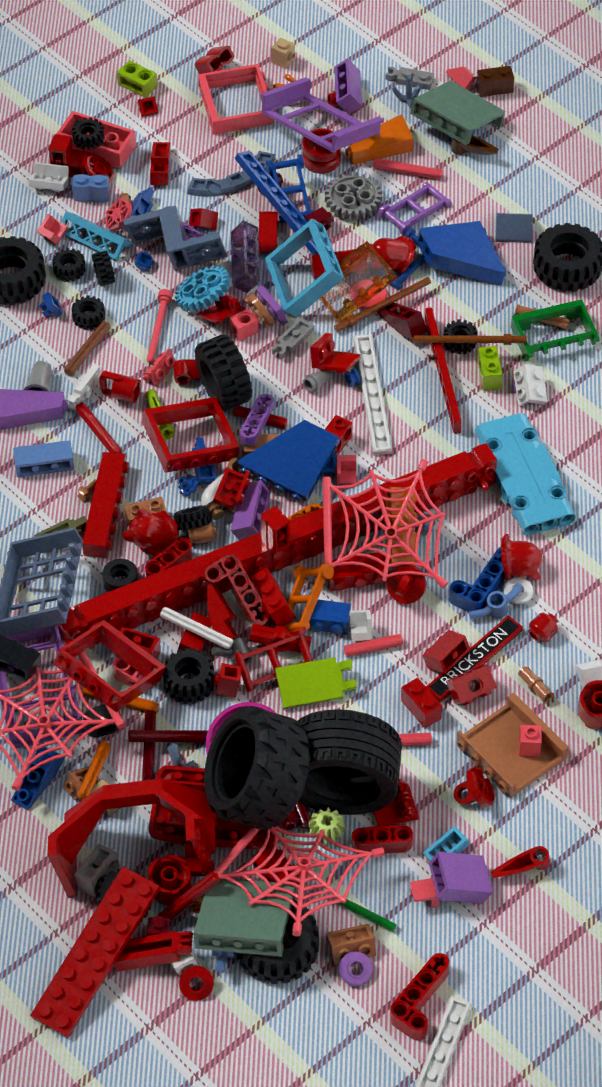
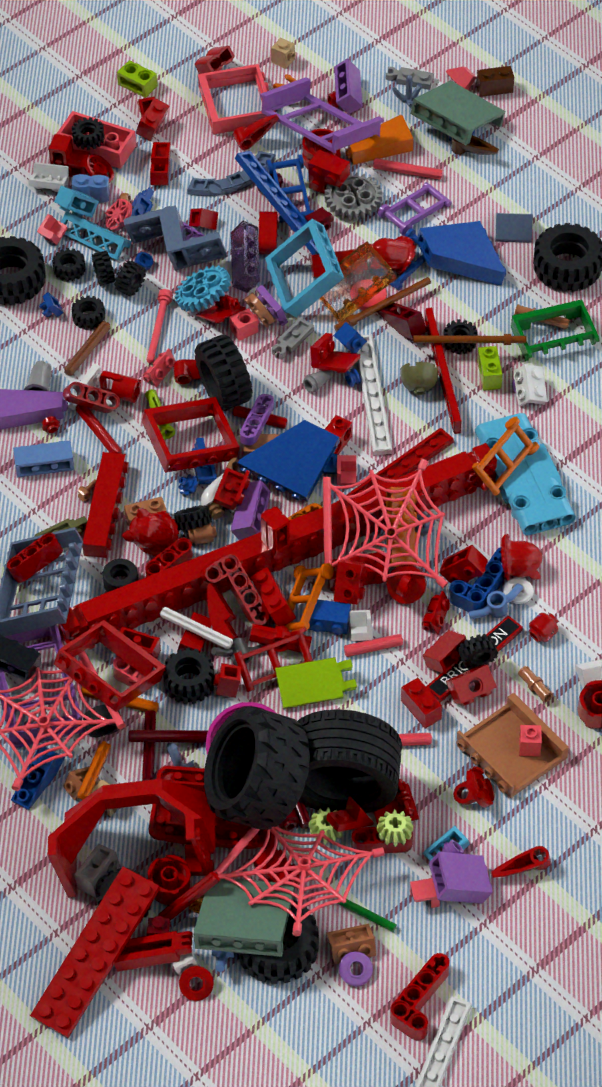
(34, 557): none -> red beam
(50, 424): none -> red plate
(76, 201): none -> medium azure brick
(82, 399): none -> red beam
(130, 278): none -> black tyre
(152, 119): none -> red brick
(249, 135): none -> red piece
(327, 170): none -> red brick
(350, 338): none -> blue brick
(350, 581): none -> red brick
(350, 818): none -> red slope
(395, 828): none -> yellowish green gear
(410, 460): none -> red tile
(419, 377): none -> olive cylinder
(439, 606): none -> red hinge
(452, 847): none -> medium lavender plate
(464, 565): none -> red brick
(478, 651): none -> black tyre
(529, 449): none -> orange piece

